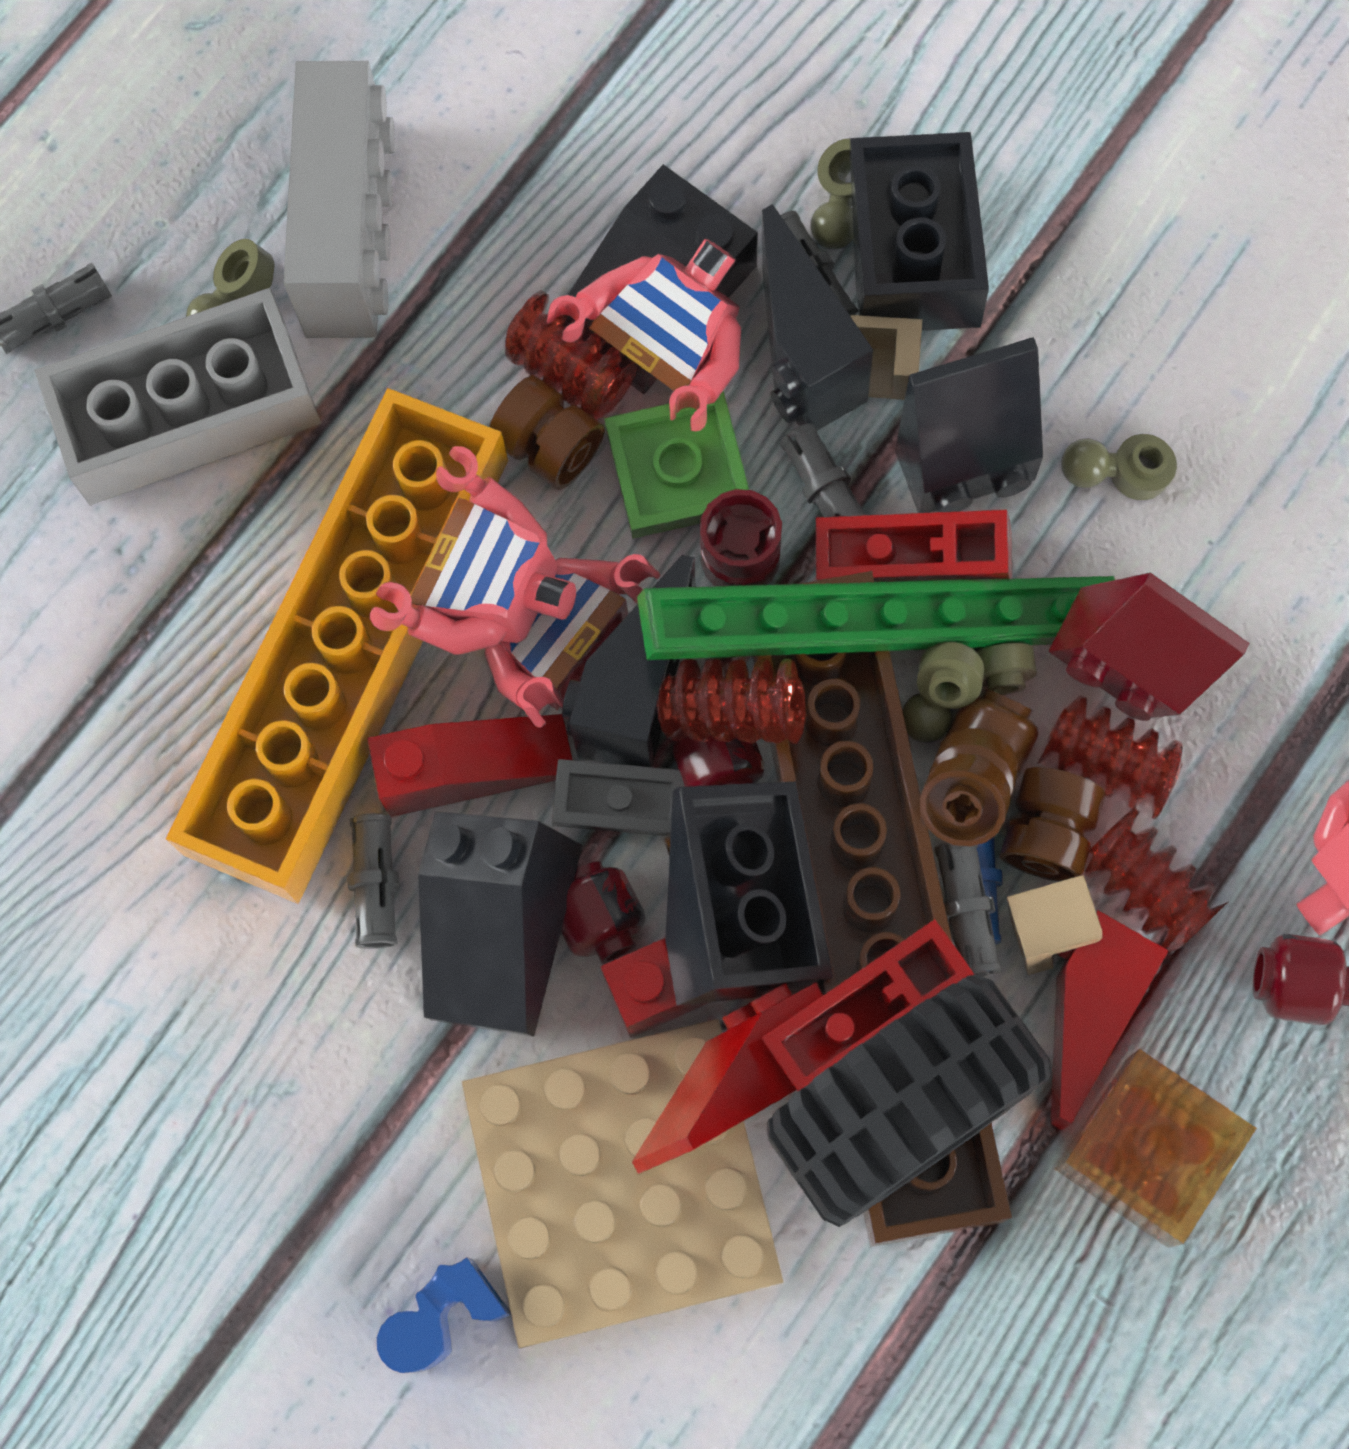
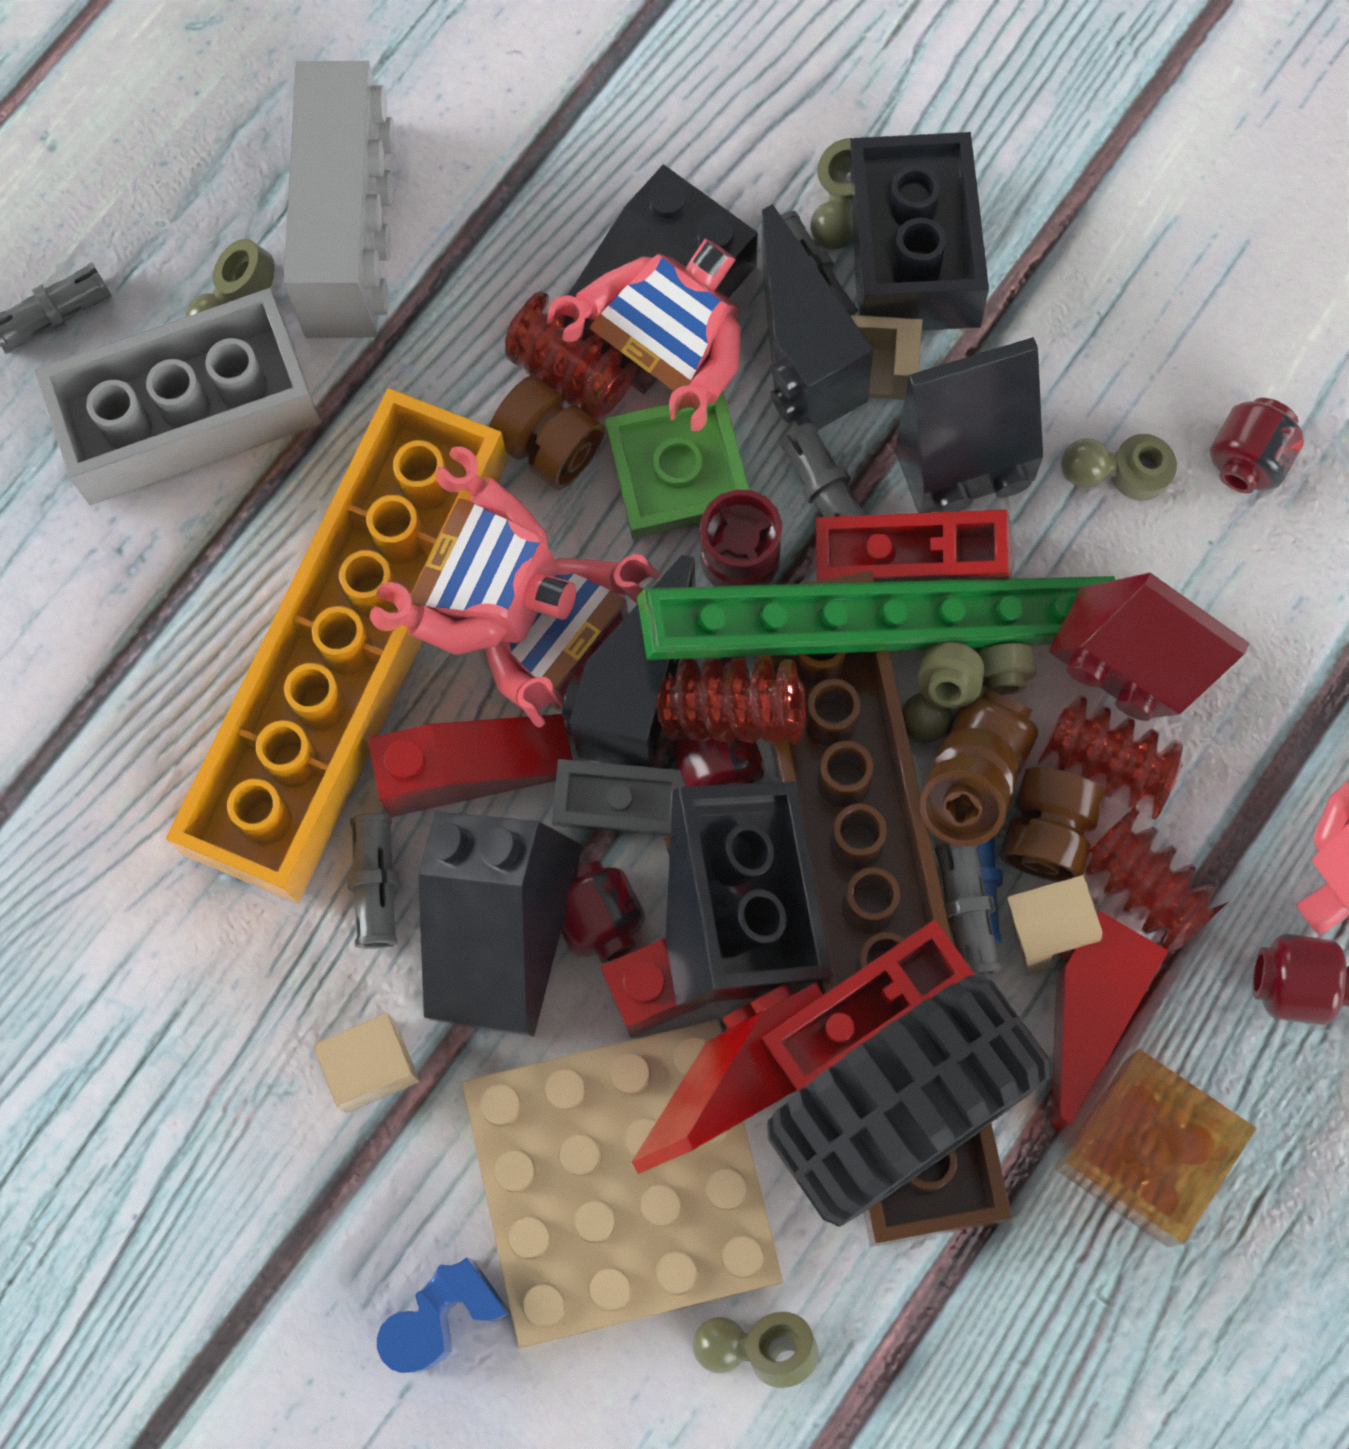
(366, 1063): none -> tan panel
(723, 1345): none -> olive plate
(1257, 445): none -> dark red head

